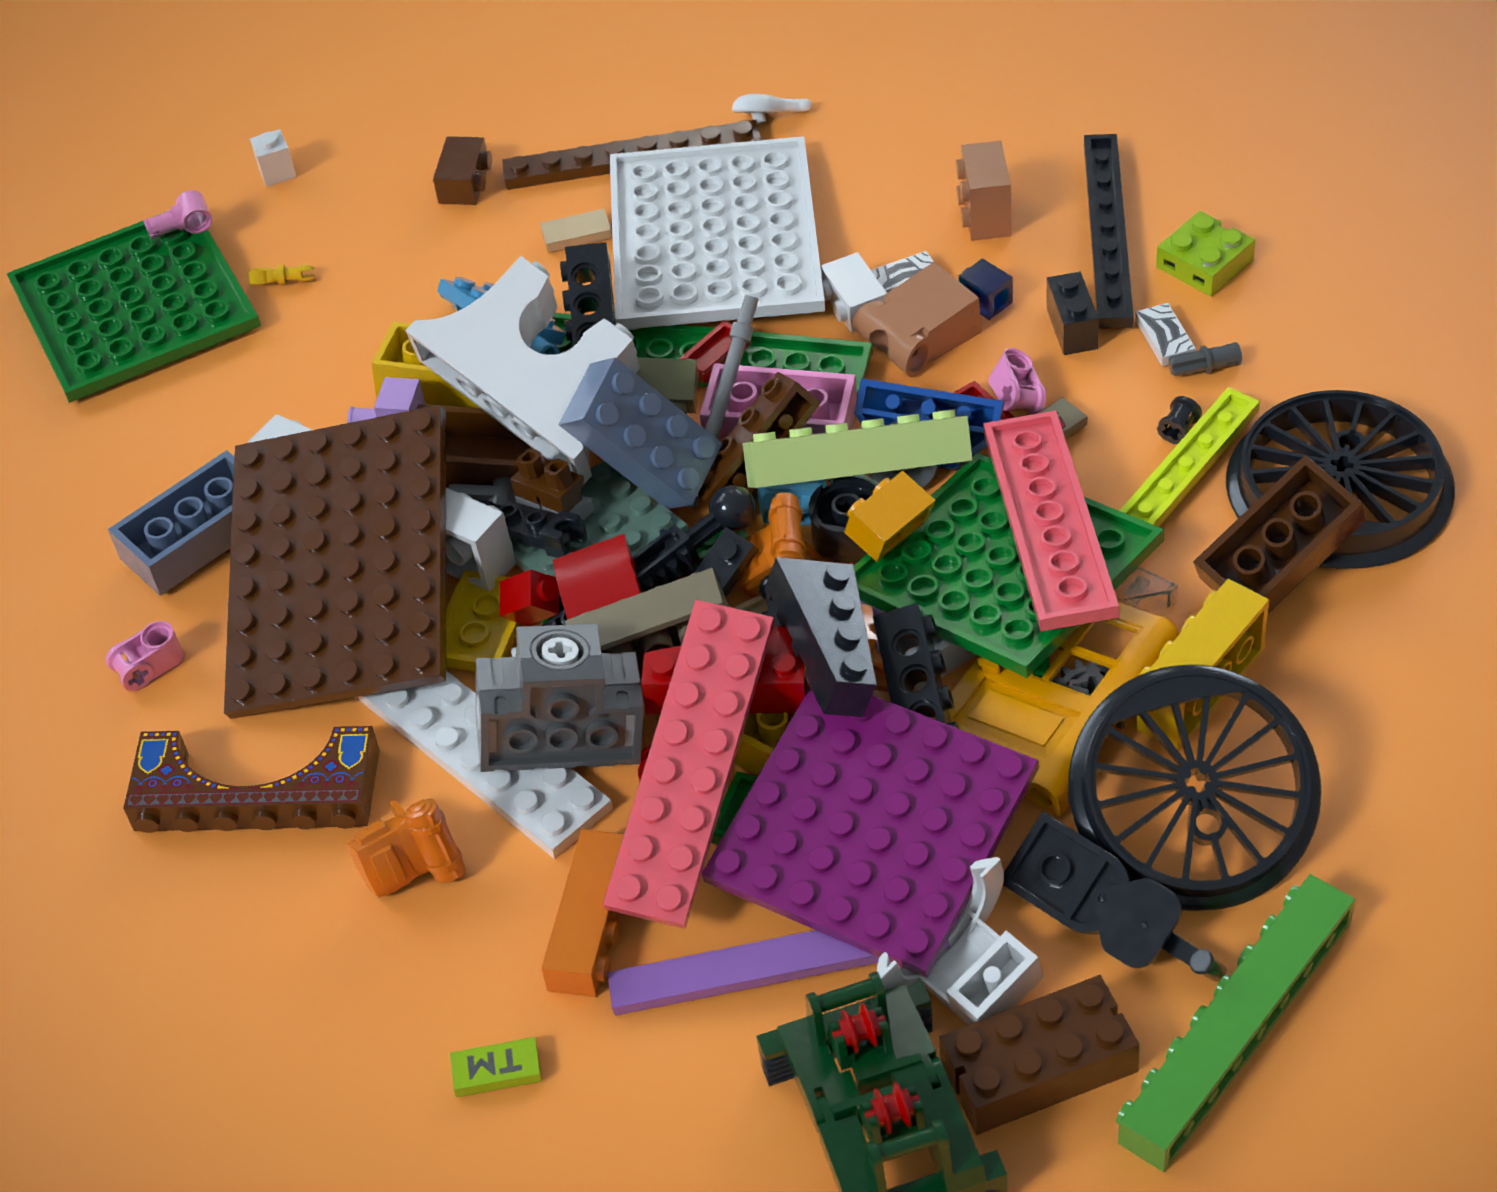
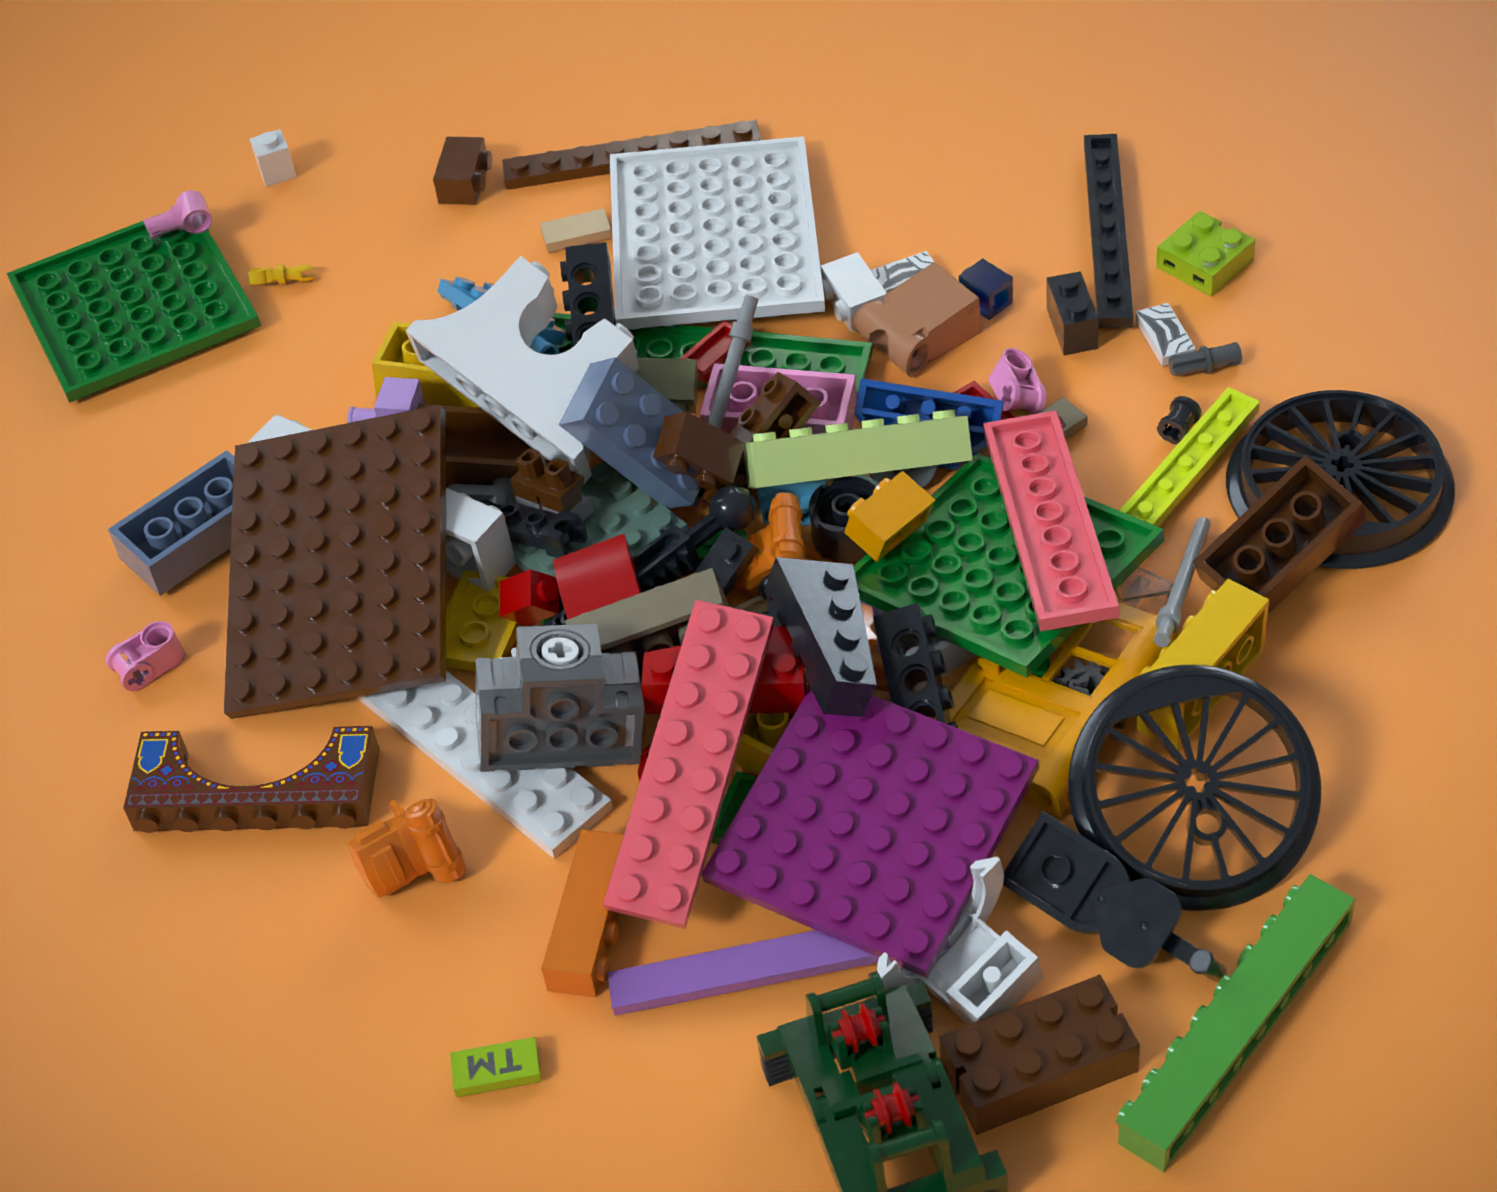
(698, 450): none -> reddish brown brick
(761, 104): white piece -> none
(984, 190): nougat brick -> none
(1170, 616): none -> light grey bar

